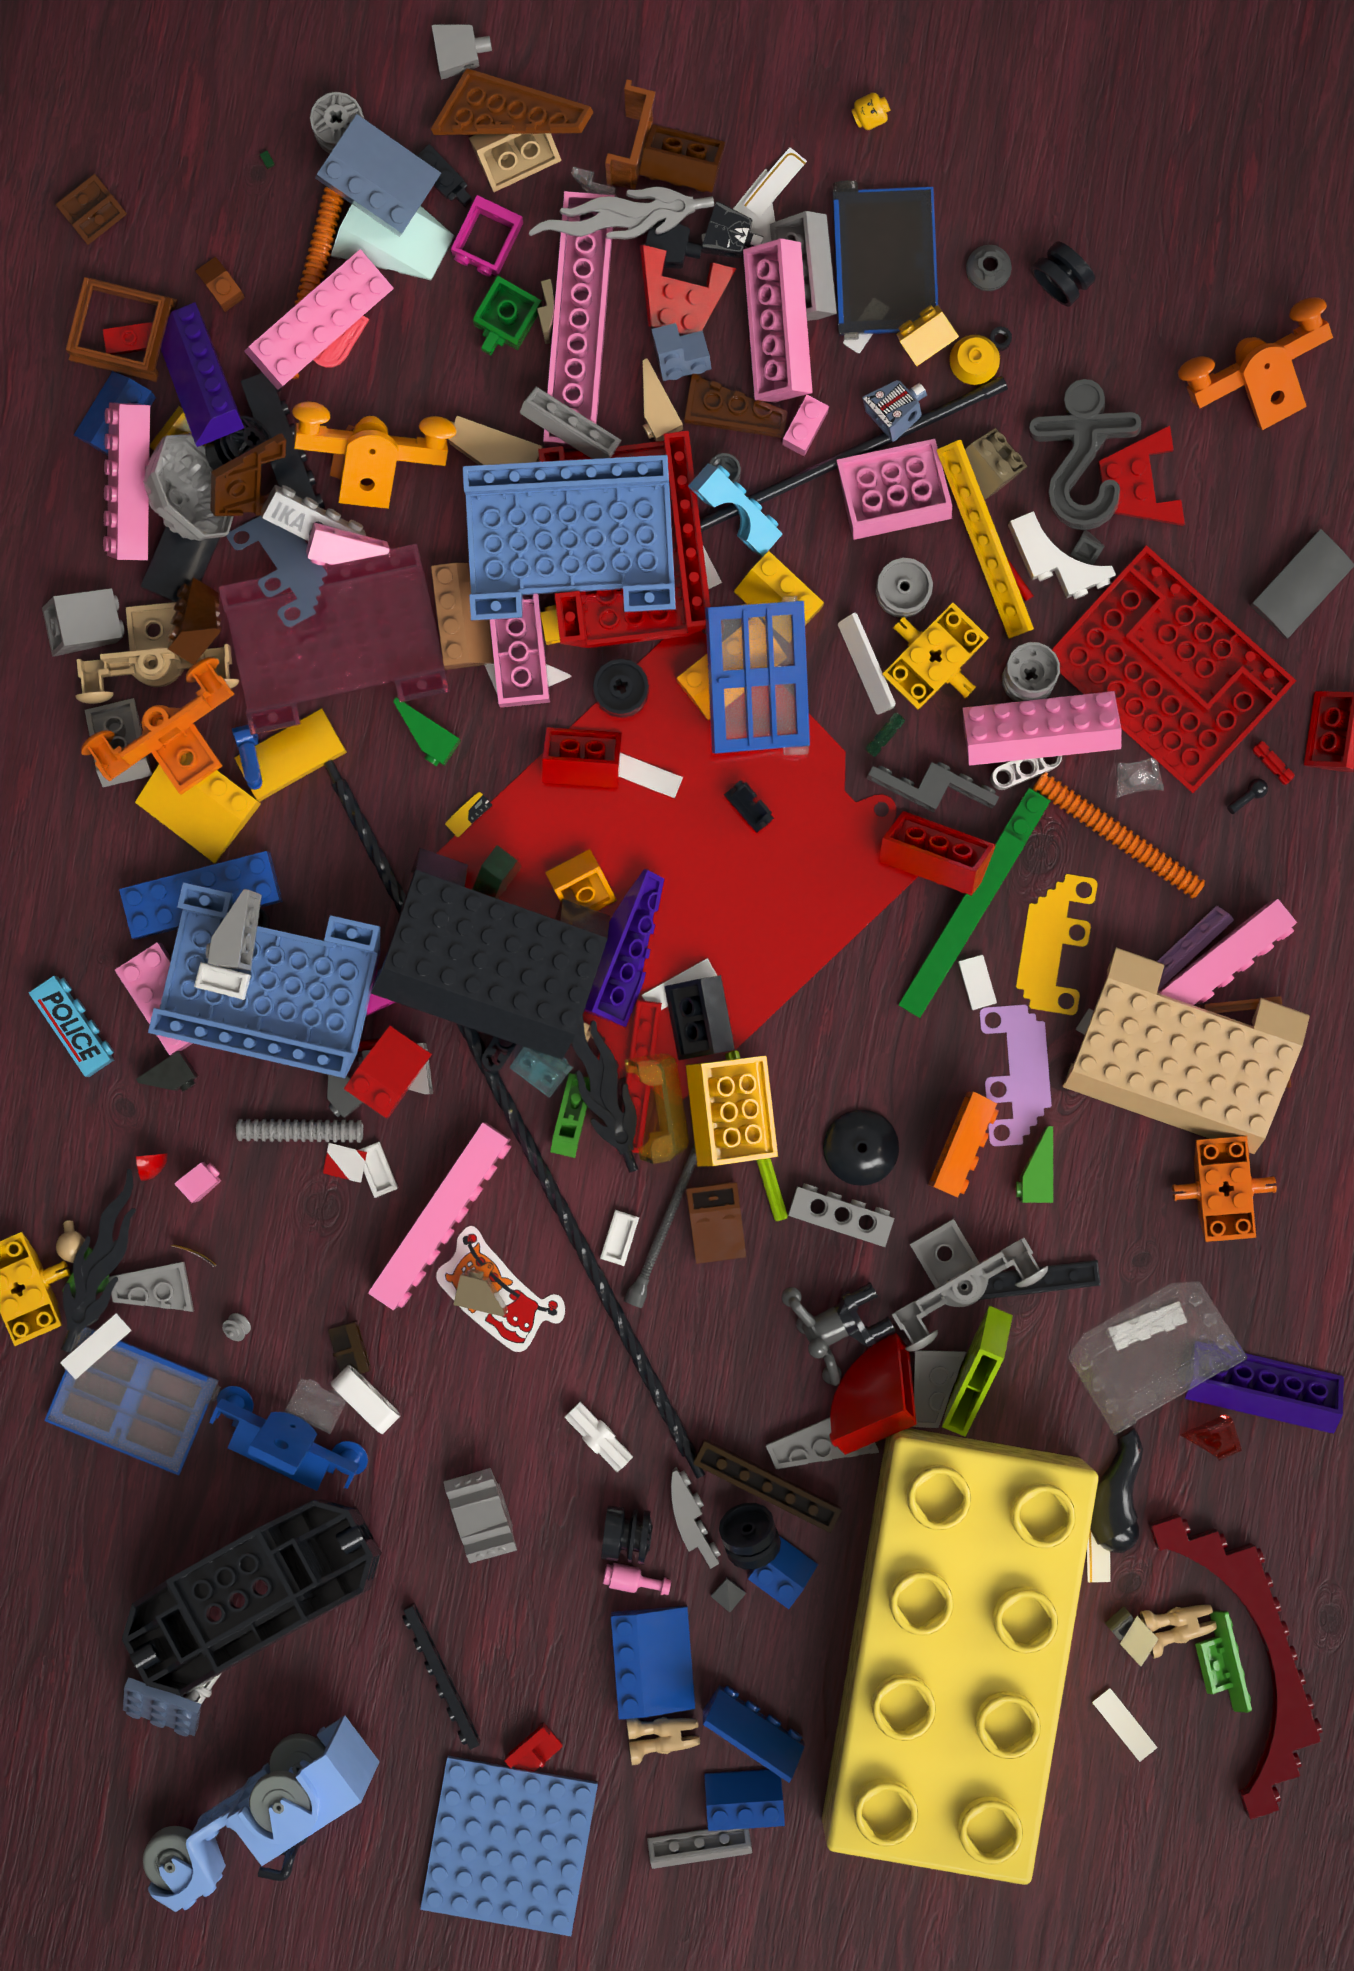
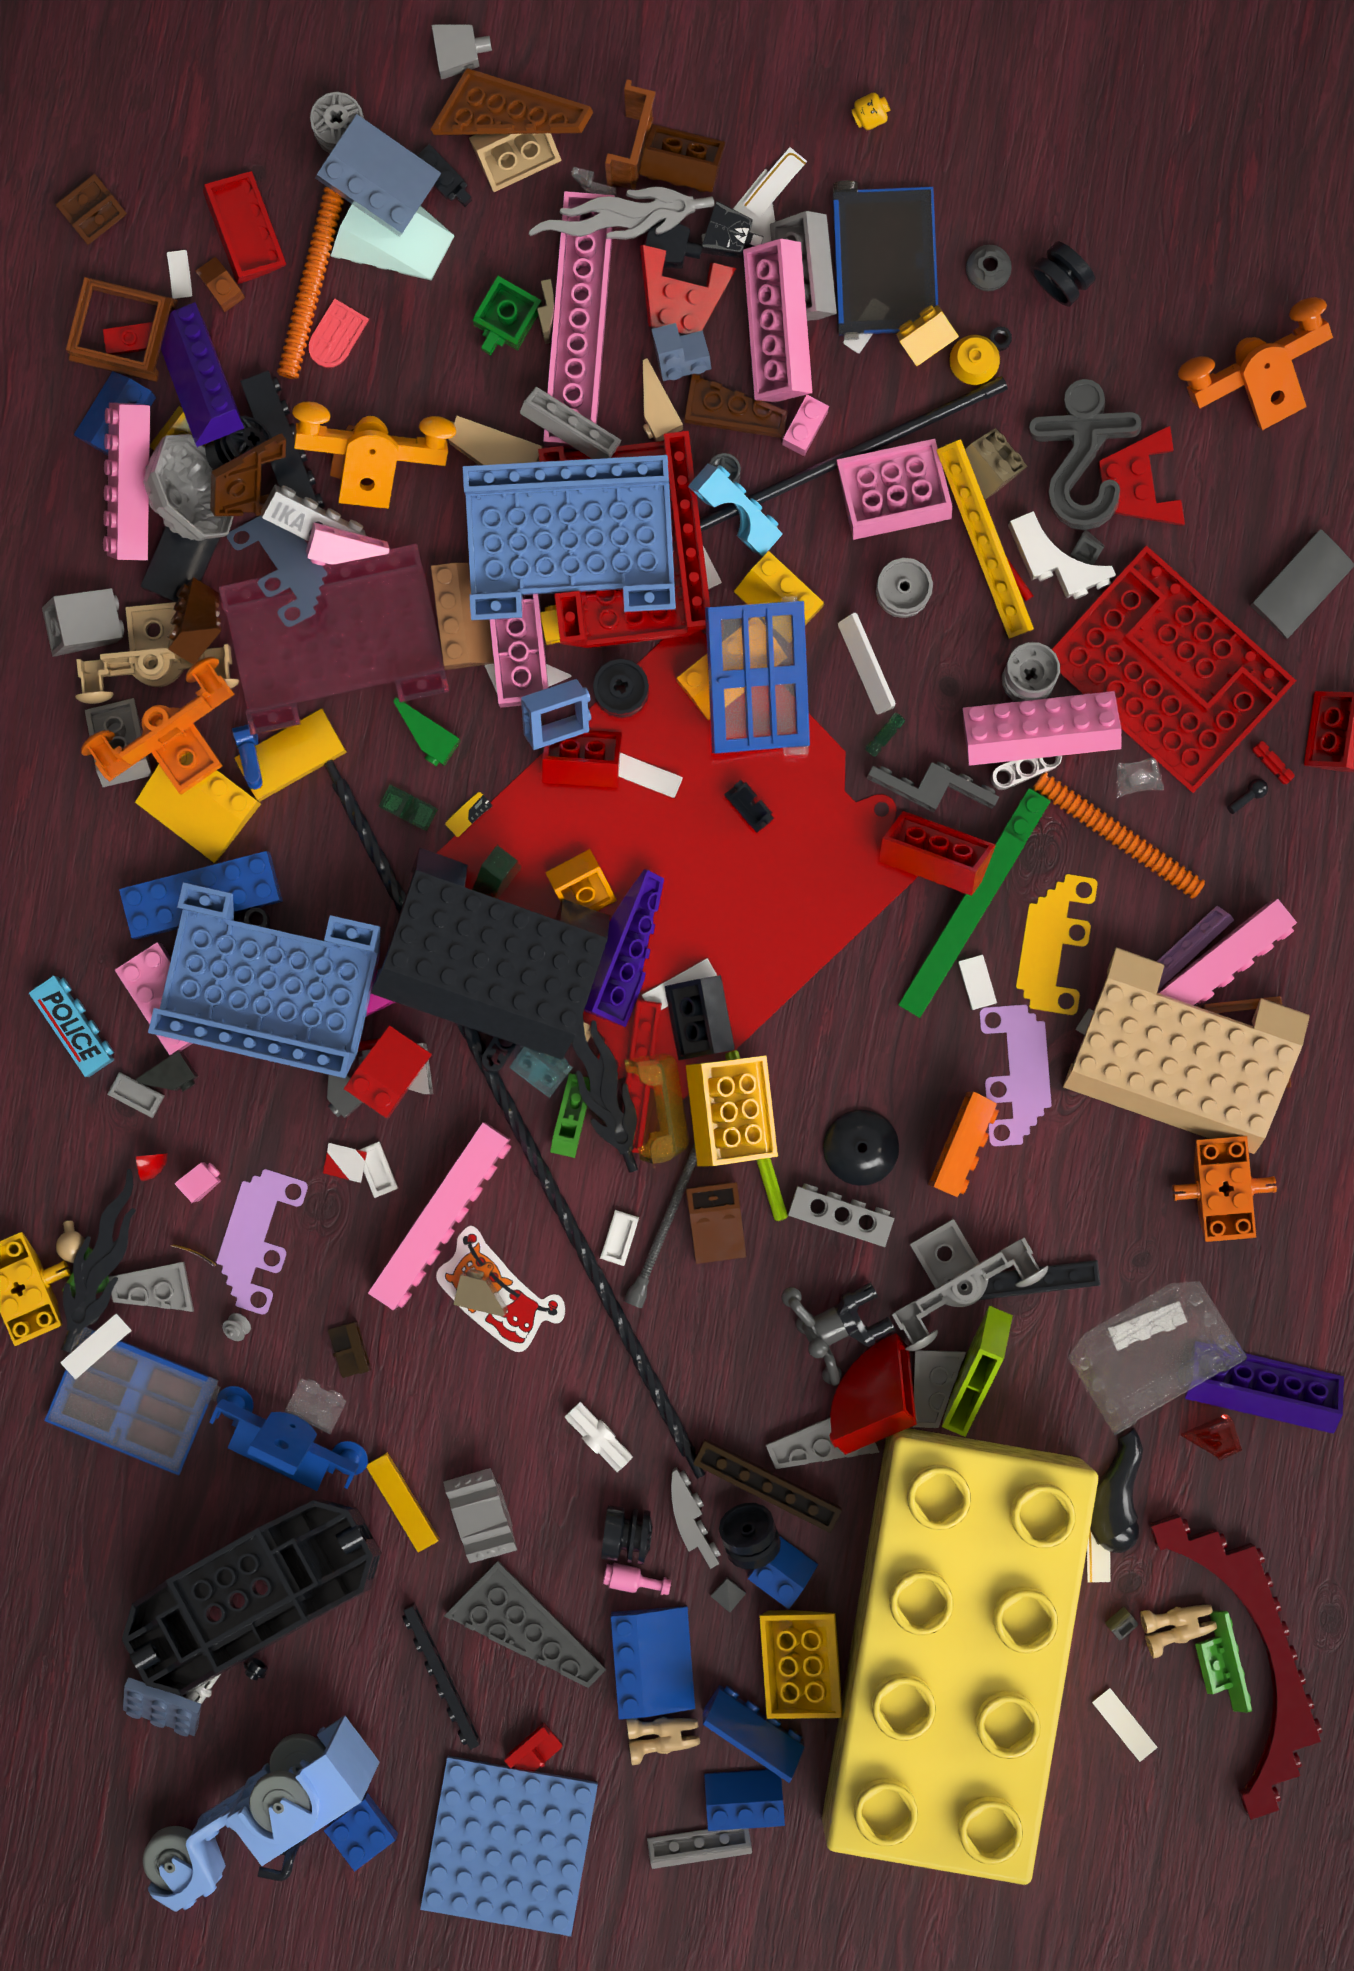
(136, 1095): none -> light grey tile
(179, 274): none -> white sticker
(222, 981): white tile -> none
(235, 937): light grey slope -> none
(244, 227): none -> red slope
(245, 1235): none -> lavender piece
(255, 1668): none -> black plate
(267, 159): dark green piece -> none
(299, 1130): light grey piece -> none
(318, 319): bright pink brick -> none
(361, 1833): none -> blue brick
(365, 1399): white beam -> none
(402, 1502): none -> yellow slope
(408, 807): none -> clear green slope
(496, 213): dark pink window -> none
(516, 1619): none -> dark grey wing
(551, 699): none -> medium blue window
(800, 1664): none -> yellow slope
(894, 407): torso -> none
(950, 636): yellow slope -> none
(1037, 1176): bright green slope -> none
(1139, 1641): white sticker -> none

